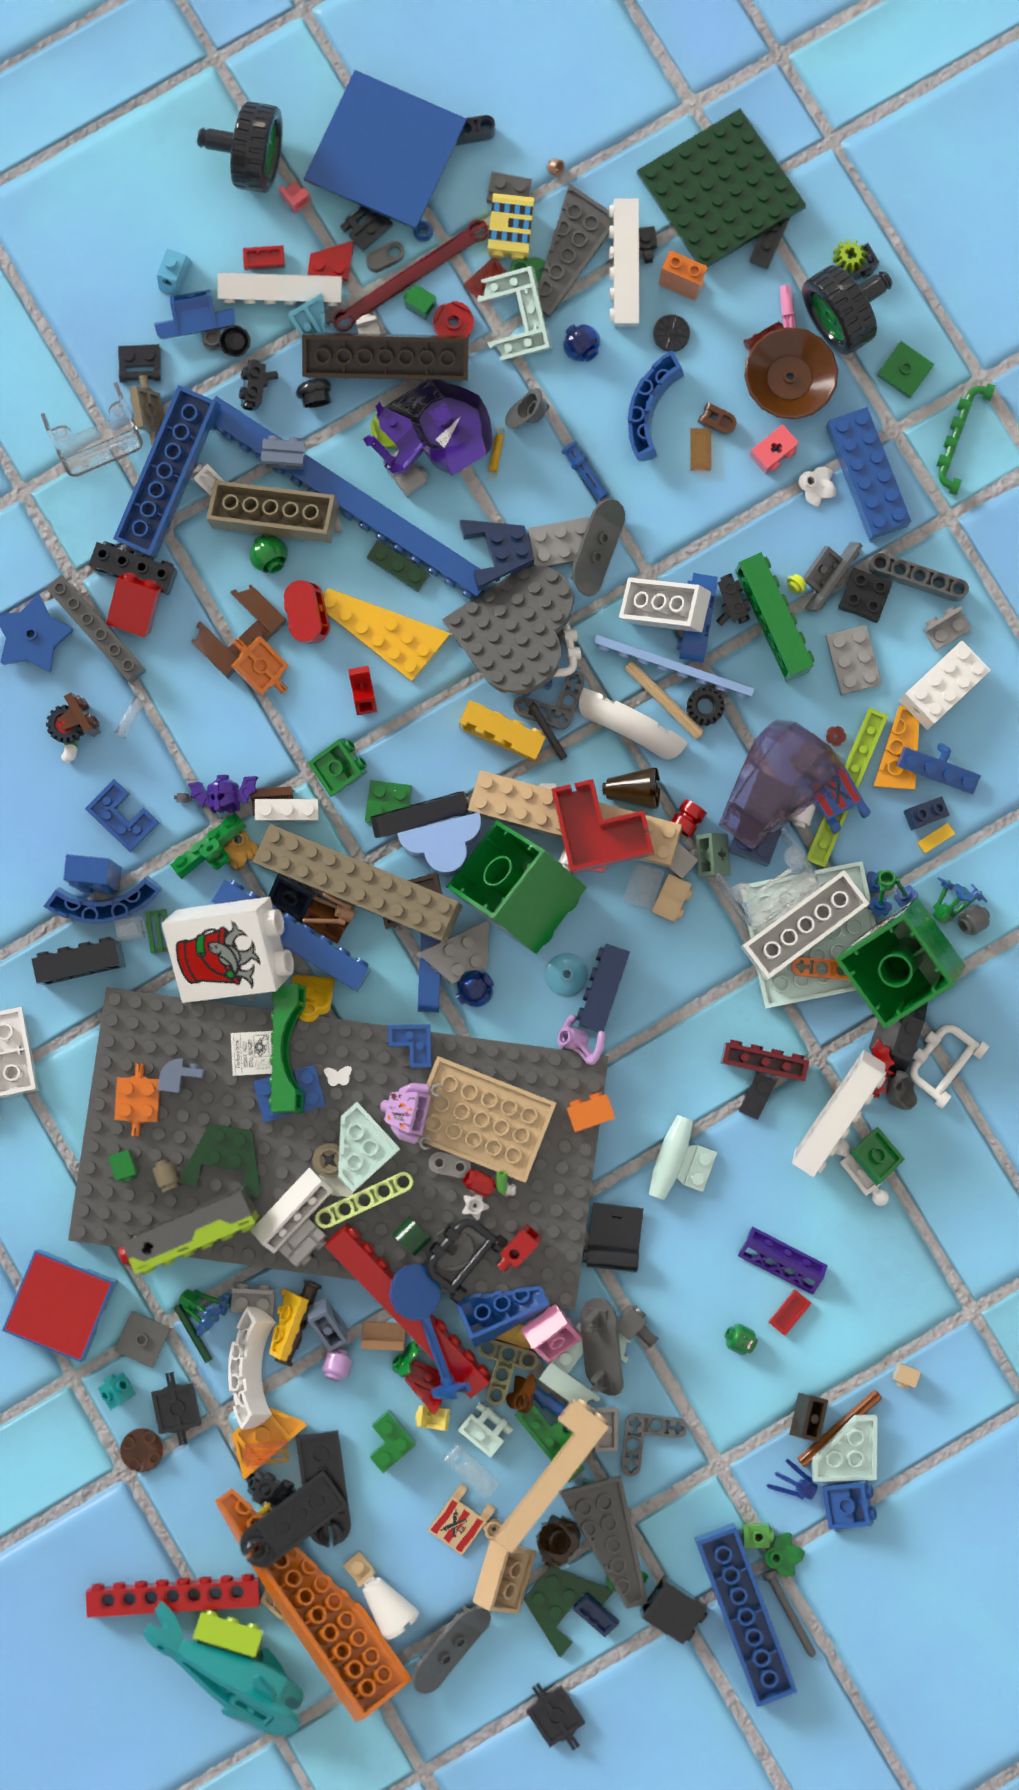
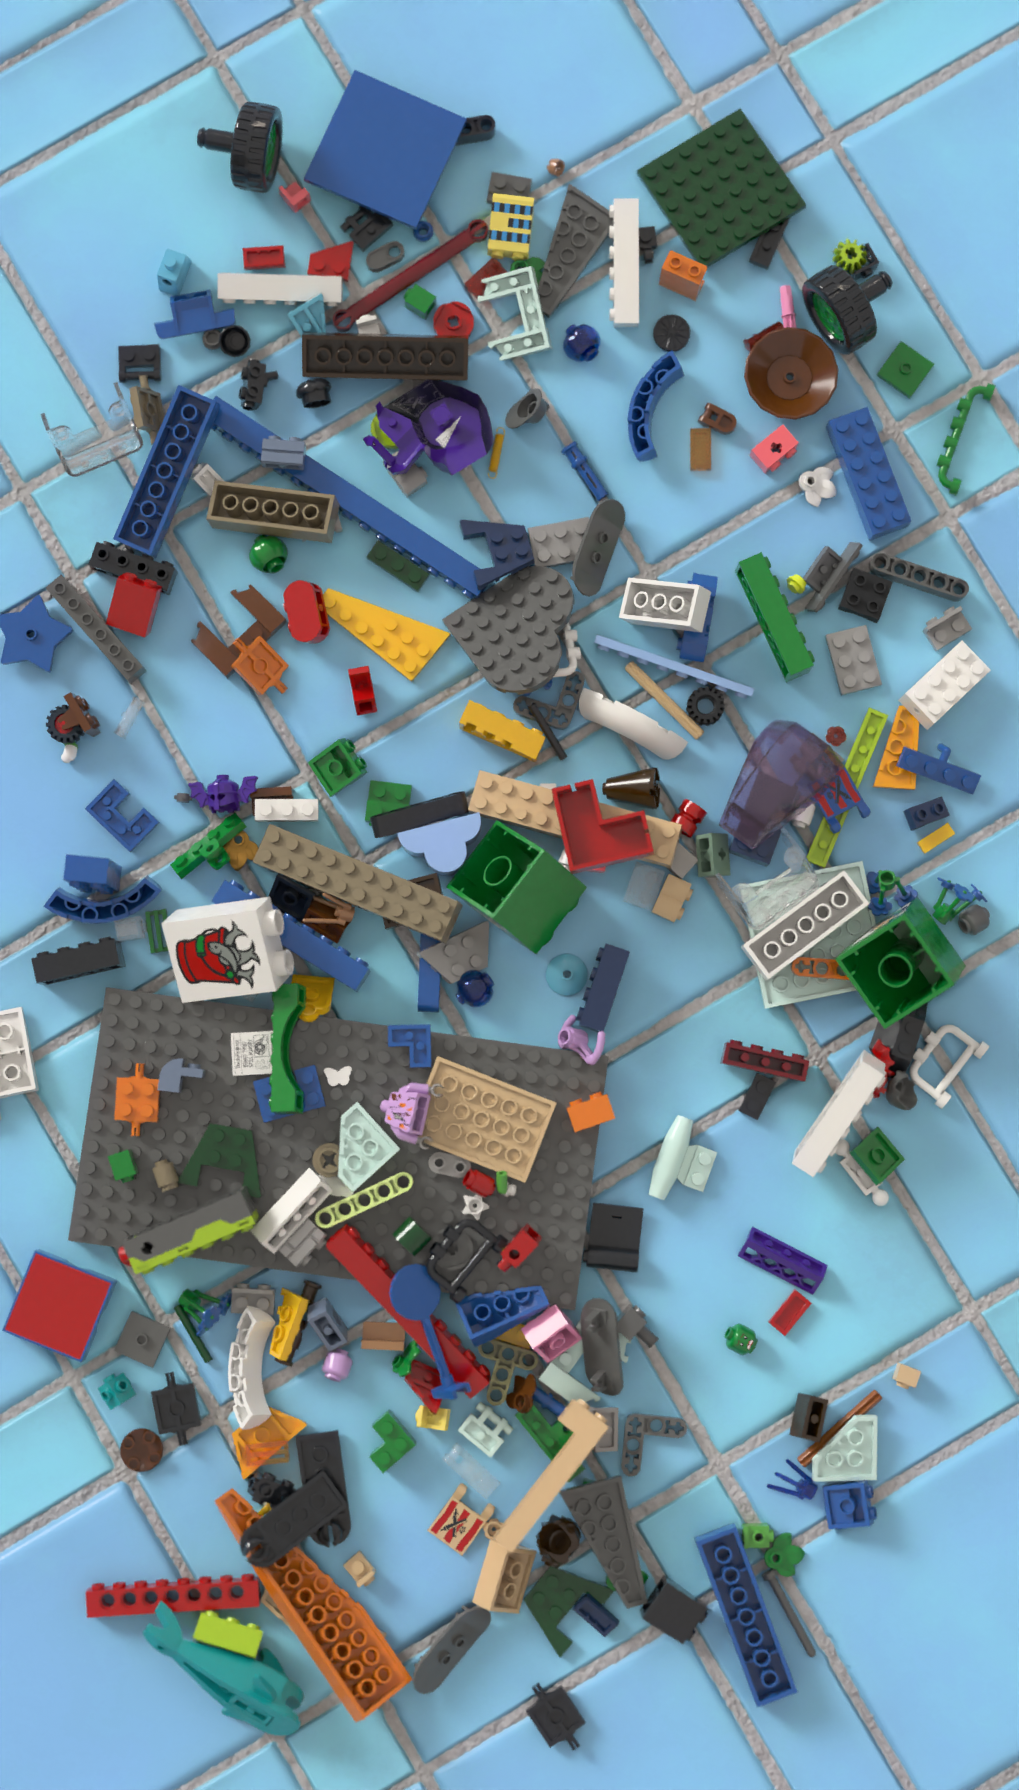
(388, 1607): white cone -> none
(734, 605): black brick -> none

